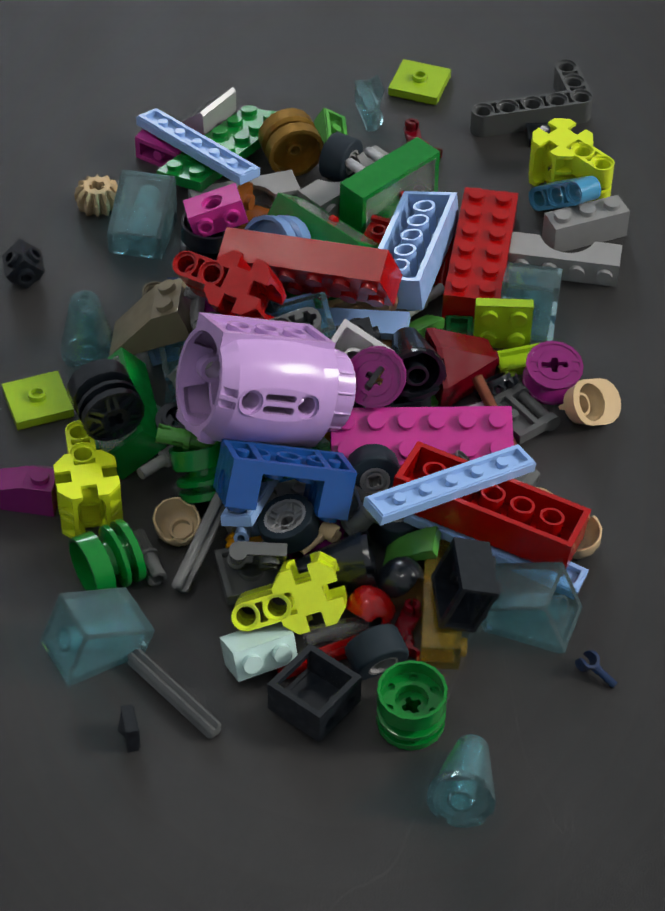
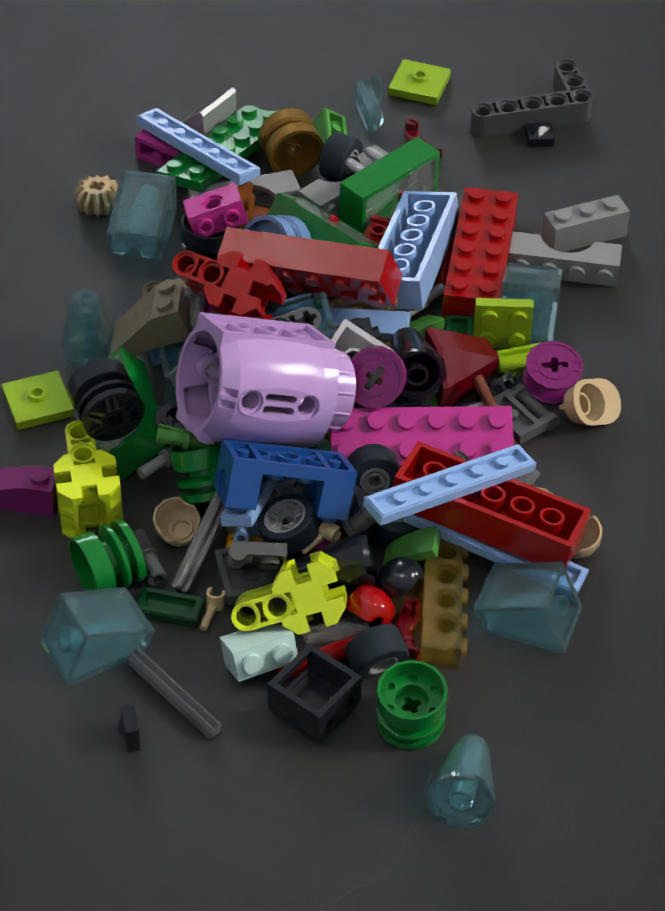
(23, 264): black brick -> none
(171, 607): none -> dark green tile
(213, 604): none -> tan hand
(465, 585): black piece -> none
(565, 163): neon yellow connector -> none
(565, 193): dark azure beam -> none
(594, 665): dark blue hand -> none

